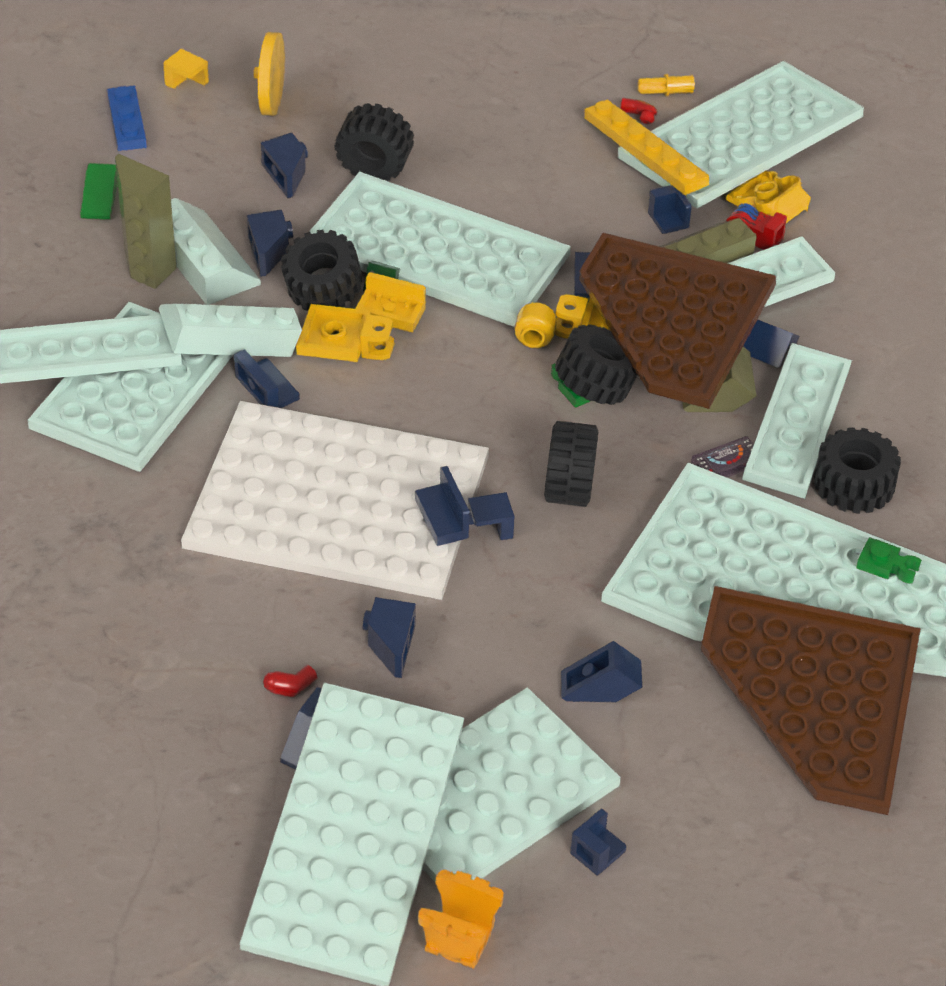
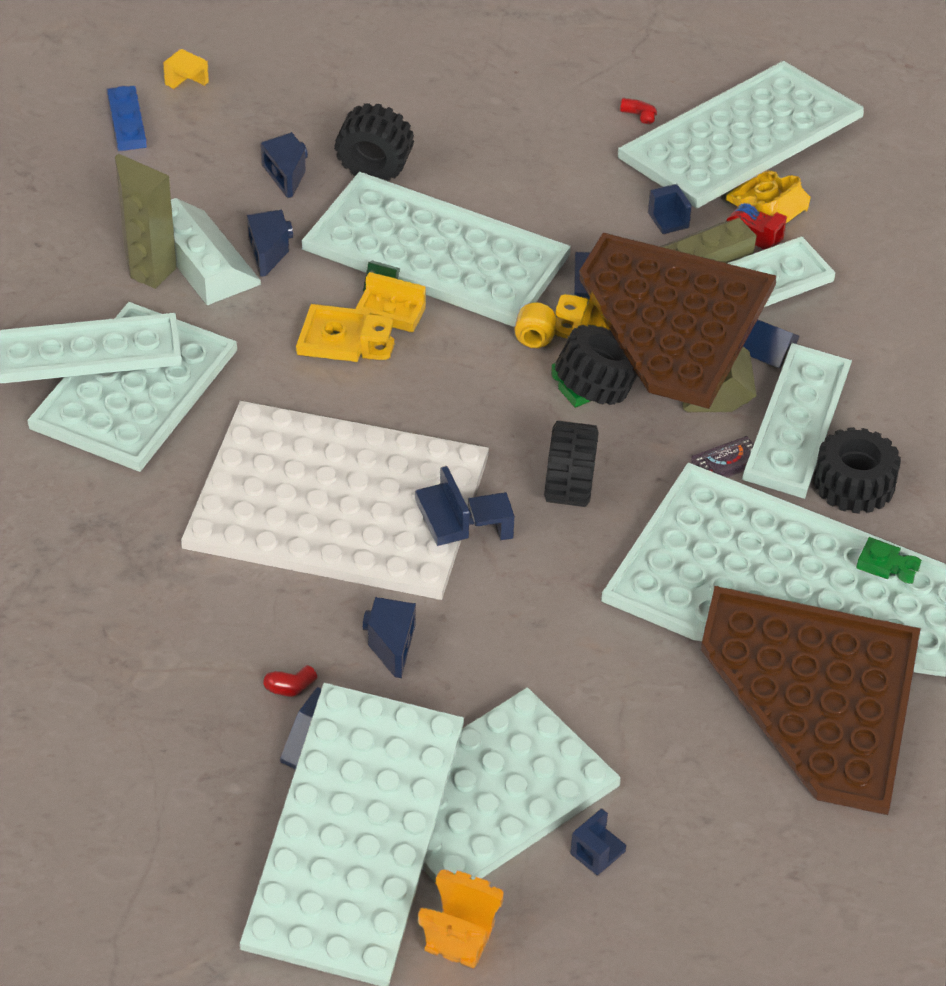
(99, 191): green slope -> none
(230, 329): light aqua slope -> none
(264, 381): dark blue panel -> none
(271, 73): yellow piece -> none
(319, 252): black tyre -> none
(602, 676): dark blue slope -> none
(646, 147): yellow plate -> none
(666, 85): yellow axle -> none

